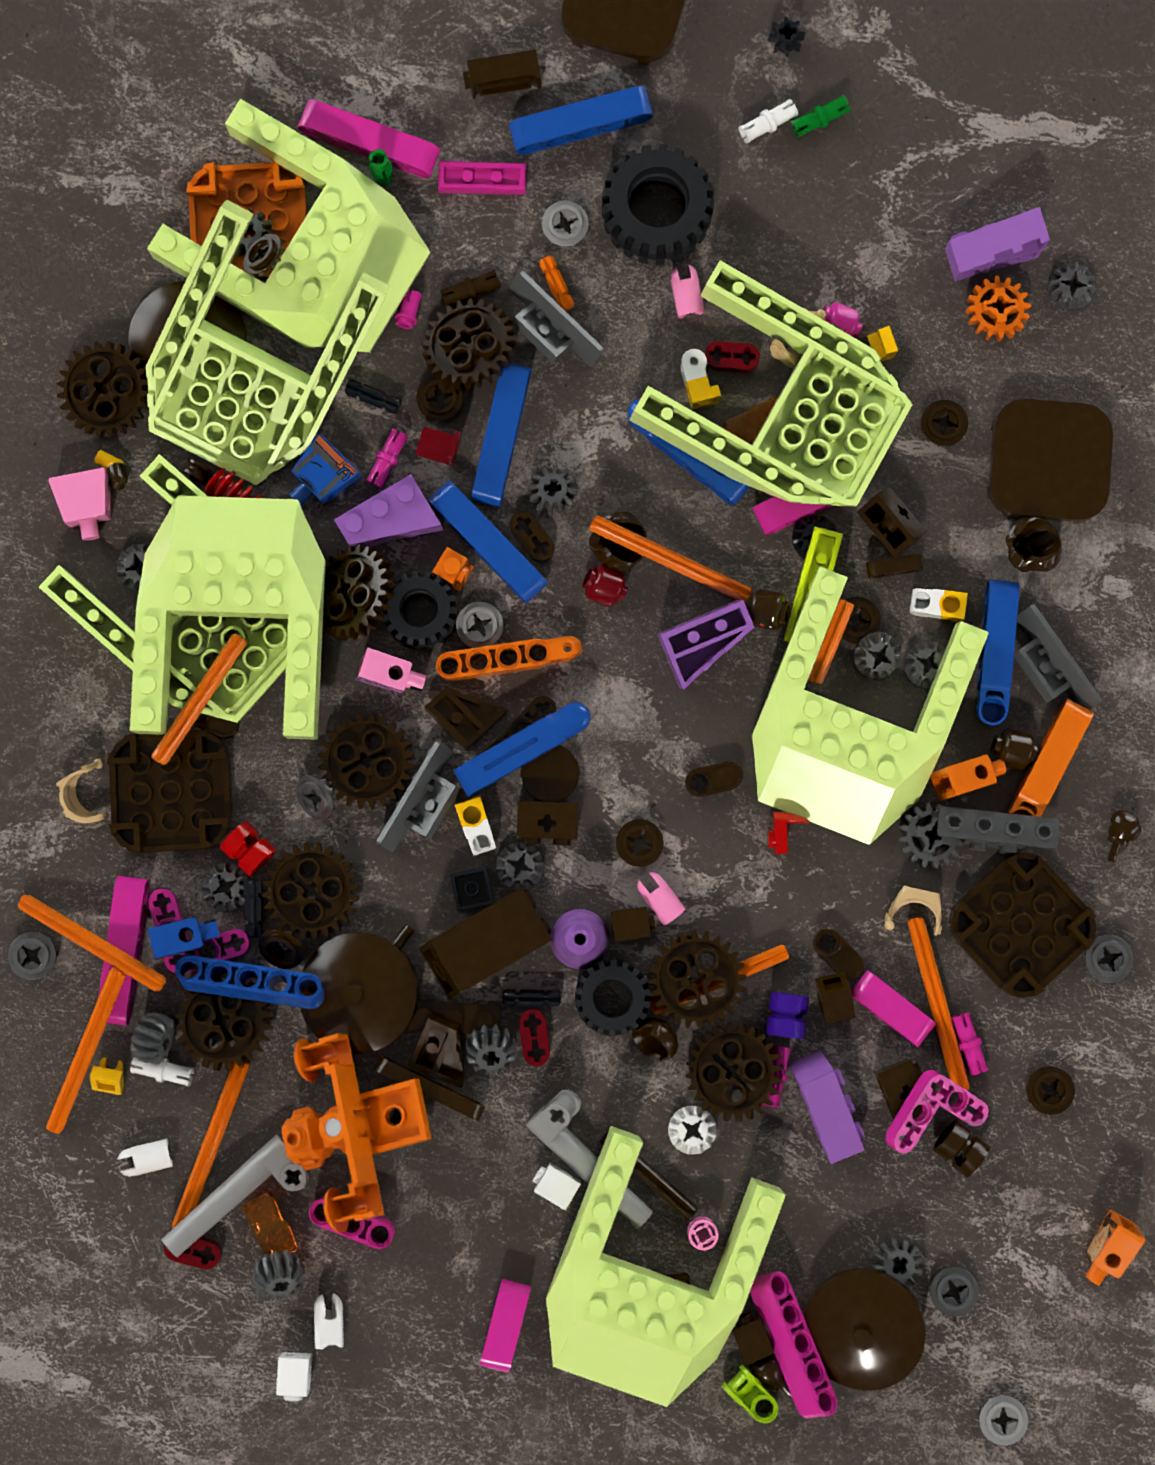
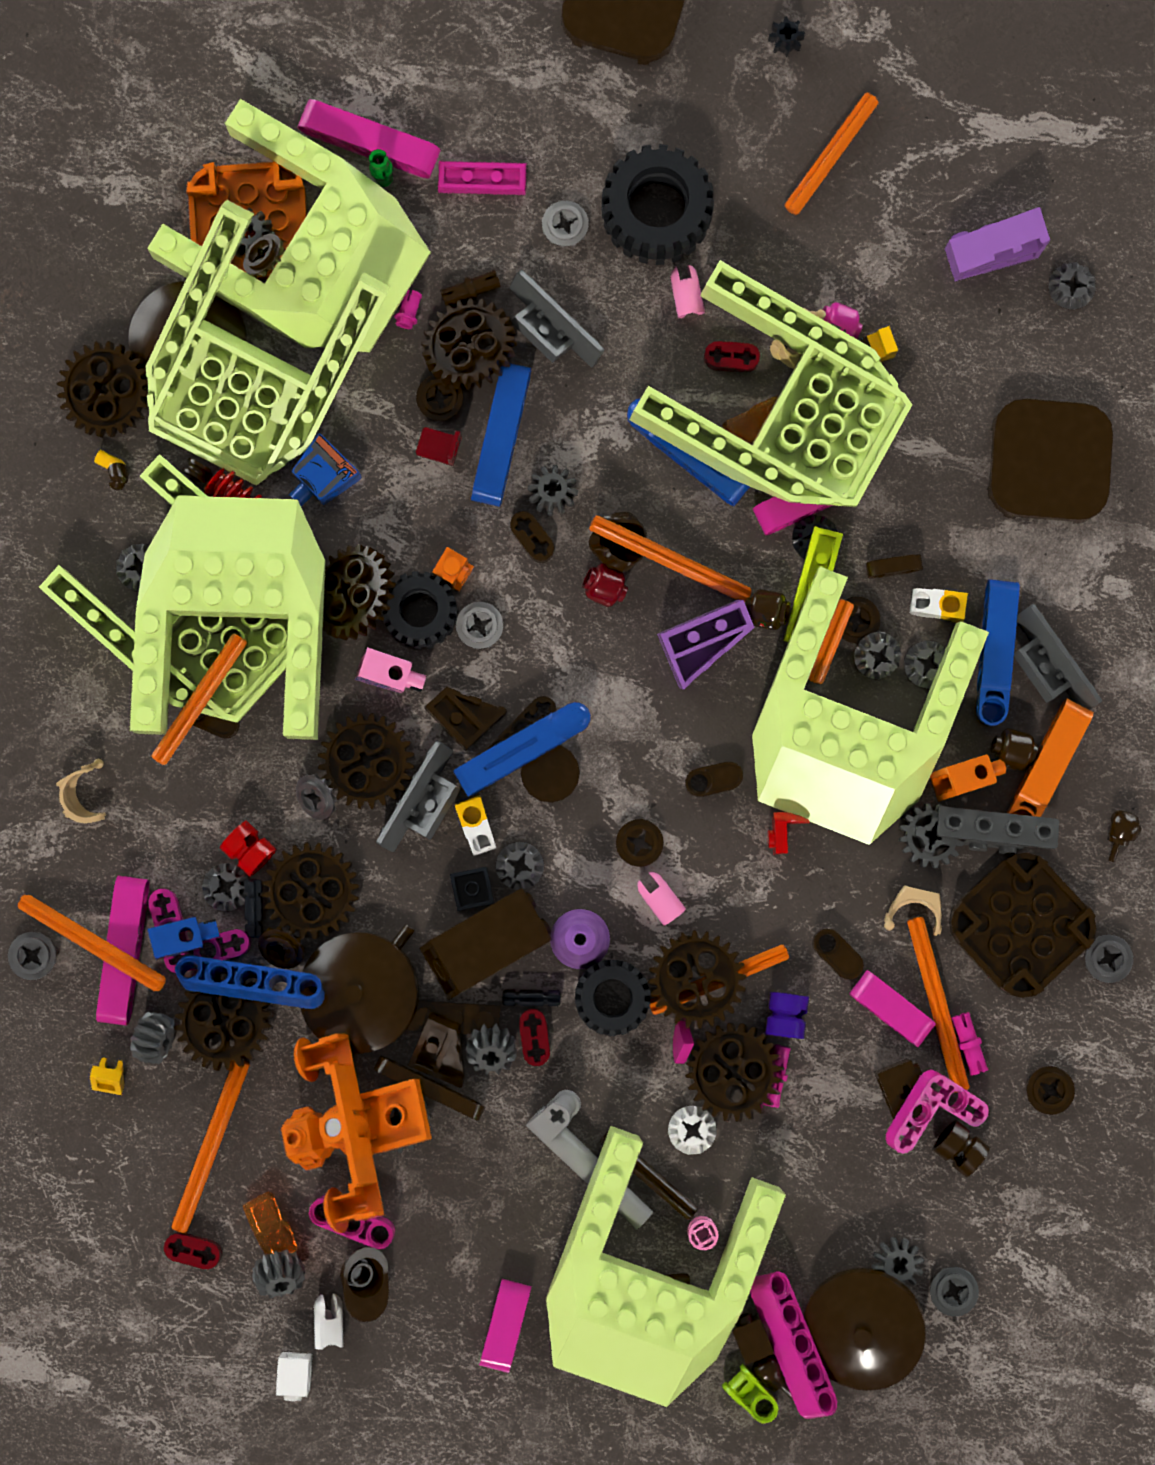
(83, 500): bright pink torso -> none
(85, 1050): orange axle -> none
(147, 1158): white piece -> none
(164, 1071): white pin -> none
(170, 804): dark brown tile -> none
(265, 1162): light grey axle -> none
(365, 1284): none -> dark brown piece
(373, 396): black axle -> none
(386, 458): dark pink pin -> none
(389, 516): medium lavender wedge -> none
(487, 541): blue beam -> none
(502, 73): dark brown window -> none
(553, 647): orange piece -> none
(556, 283): orange axle -> none
(556, 1185): white brick -> none
(562, 813): dark brown brick -> none
(580, 120): blue beam -> none
(632, 923): dark brown brick -> none
(656, 1038): dark brown hair -> none
(682, 1043): none -> dark pink tile
(696, 380): leg -> none
(768, 121): white pin -> none
(820, 116): green pin -> none
(828, 1106): medium lavender wedge -> none
(831, 153): none -> orange axle
(835, 998): dark brown brick -> none
(892, 521): dark brown brick -> none
(956, 416): dark brown gear -> none
(998, 320): orange gear -> none
(1013, 1429): light grey gear -> none
(1033, 545): dark brown hair -> none
(1113, 1247): orange torso -> none

